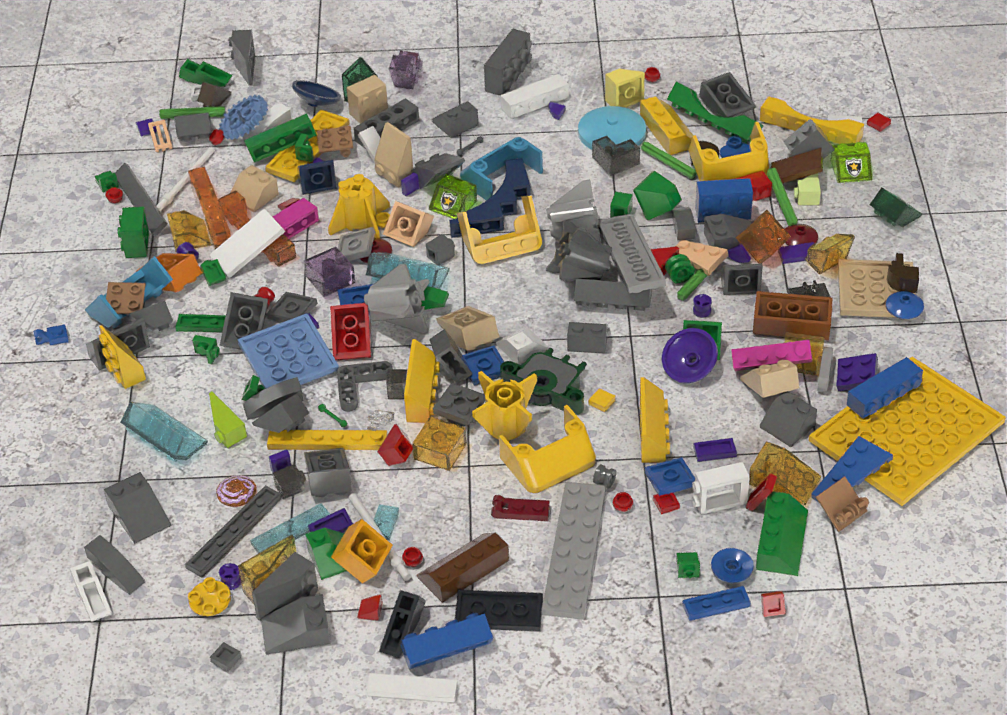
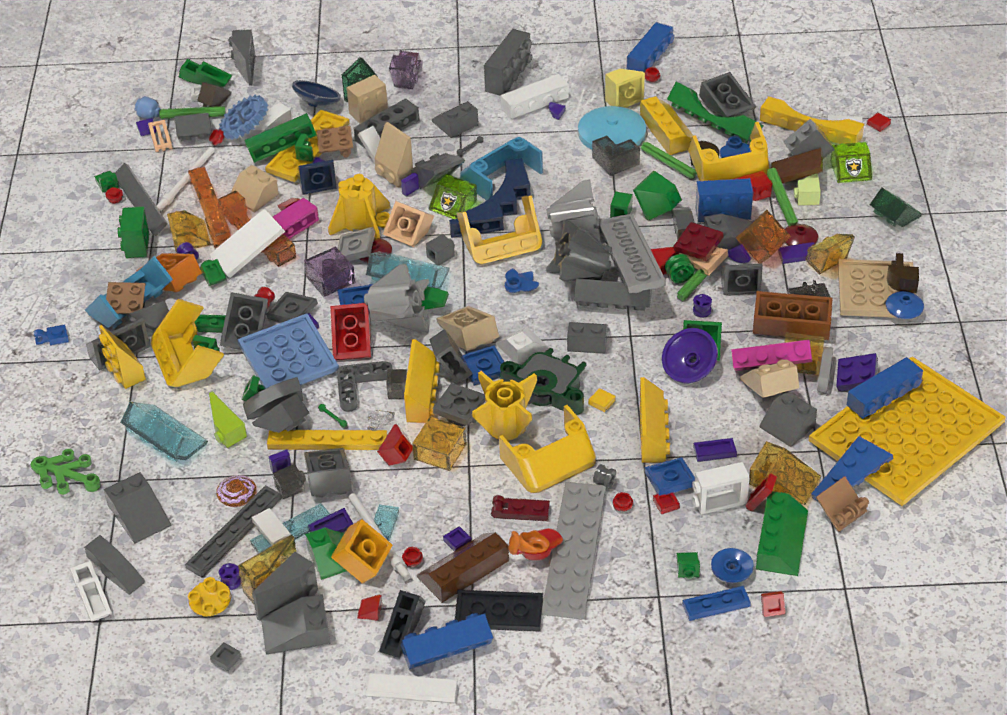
(43, 464): none -> bright green plant
(147, 108): none -> medium blue head
(174, 349): none -> yellow windscreen
(270, 526): none -> white tile
(456, 538): none -> dark purple tile
(519, 282): none -> blue plate
(534, 544): none -> hair
(650, 47): none -> blue brick
(698, 241): none -> dark red plate

